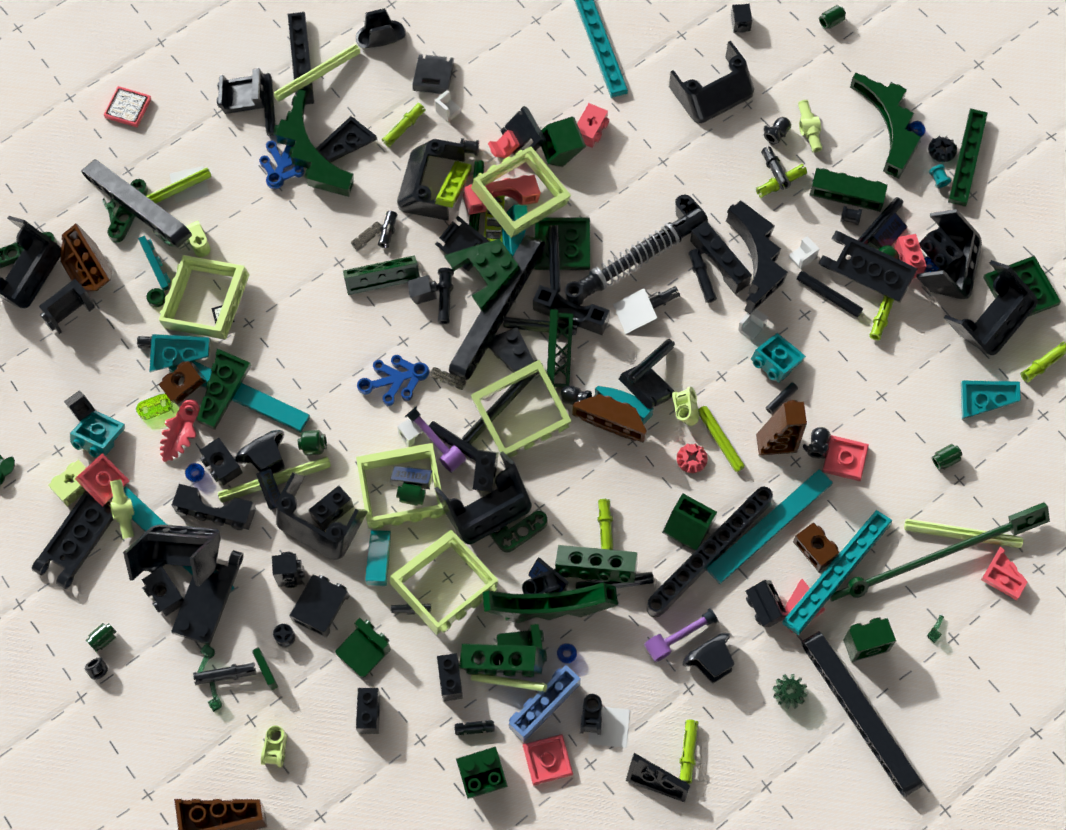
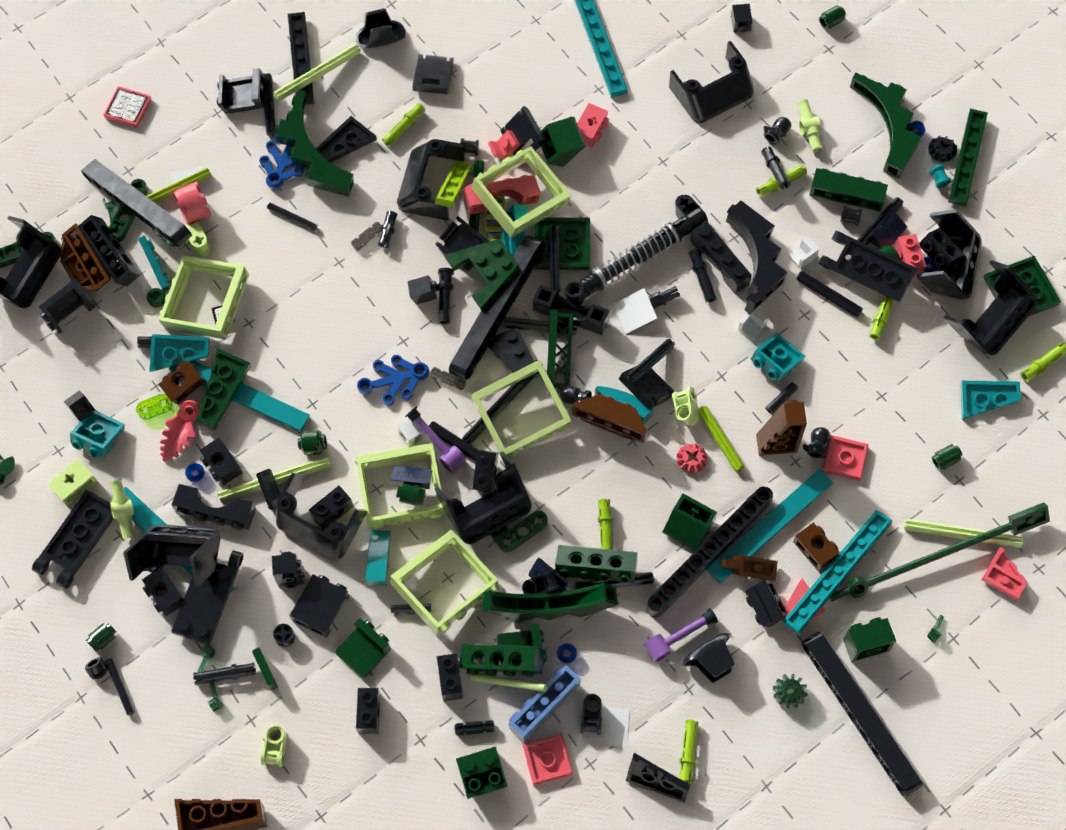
(97, 479): coral tile -> none
(109, 250): none -> black brick
(119, 686): none -> black bar
(192, 203): none -> coral brick
(263, 452): black piece -> none
(287, 214): none -> black bar
(381, 275): dark green fence -> none
(446, 107): white panel -> none
(752, 567): none -> reddish brown hinge

